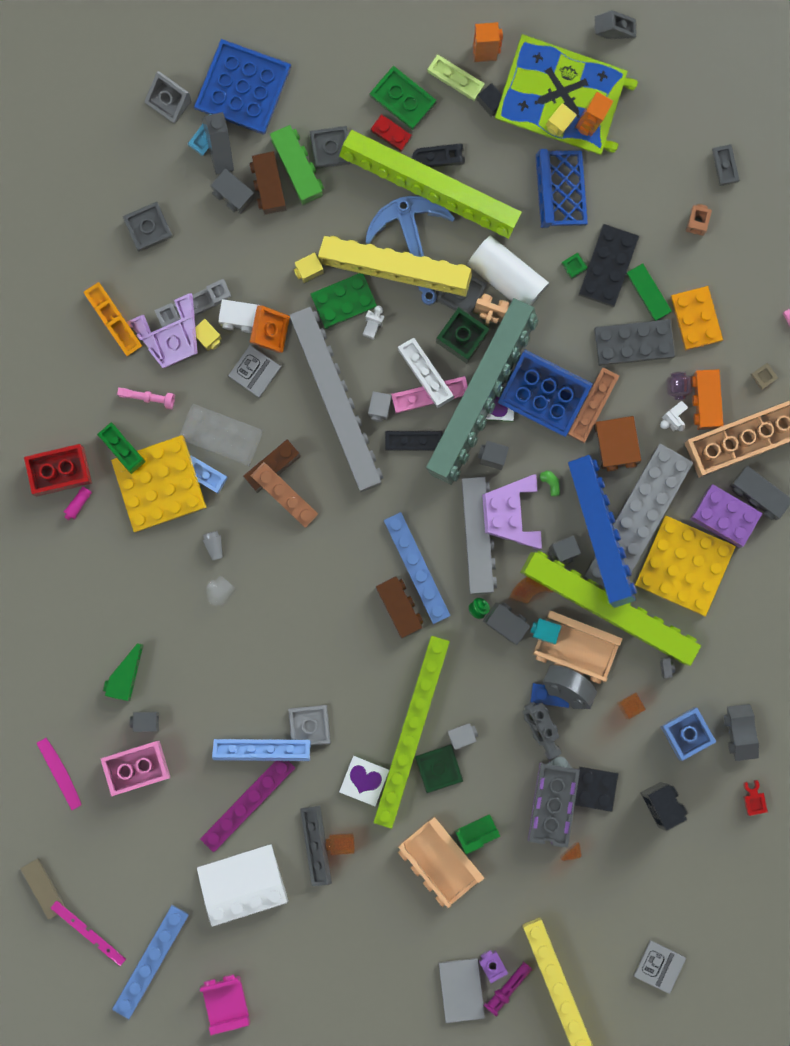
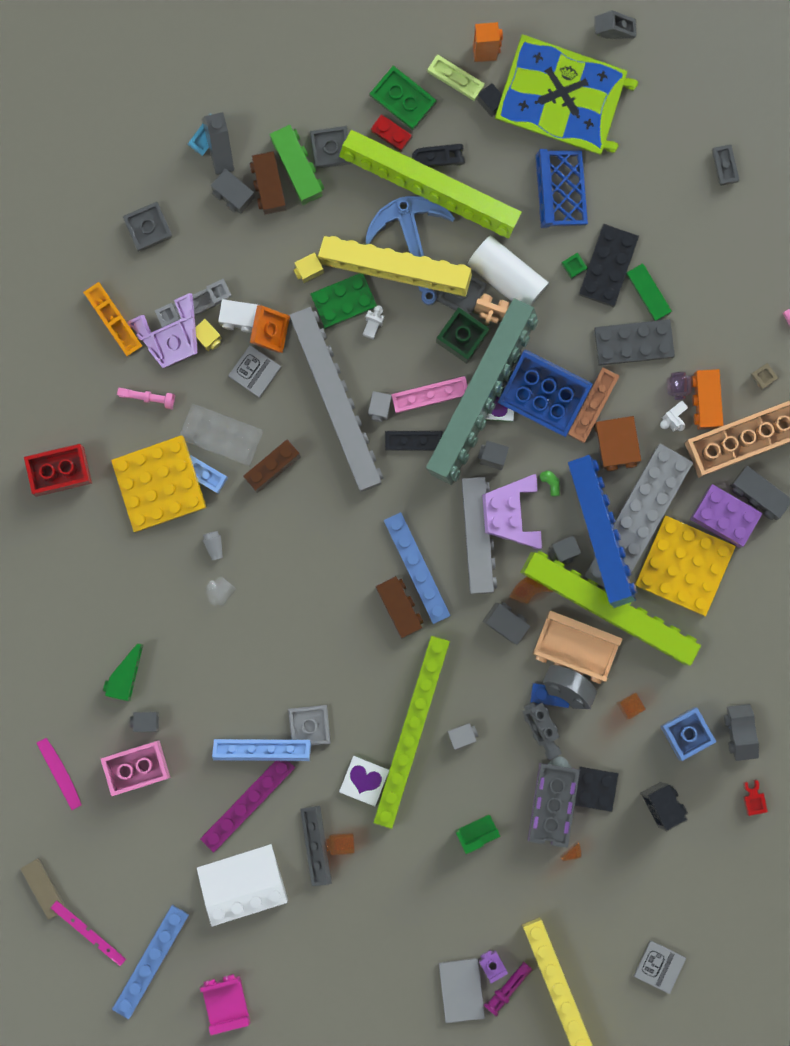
(77, 503): dark pink piece -> none
(121, 448): green tile -> none
(167, 97): light grey slope -> none
(243, 86): blue plate -> none
(284, 494): nougat plate -> none
(425, 372): white plate -> none
(439, 768): dark green tile -> none
(440, 862): light nougat panel -> none
(479, 608): green wheel -> none
(545, 631): teal brick -> none
(560, 120): light yellow brick -> none
(594, 114): orange brick -> none
(667, 667): flat silver plate -> none
(696, 318): light orange plate -> none
(702, 212): nougat brick -> none

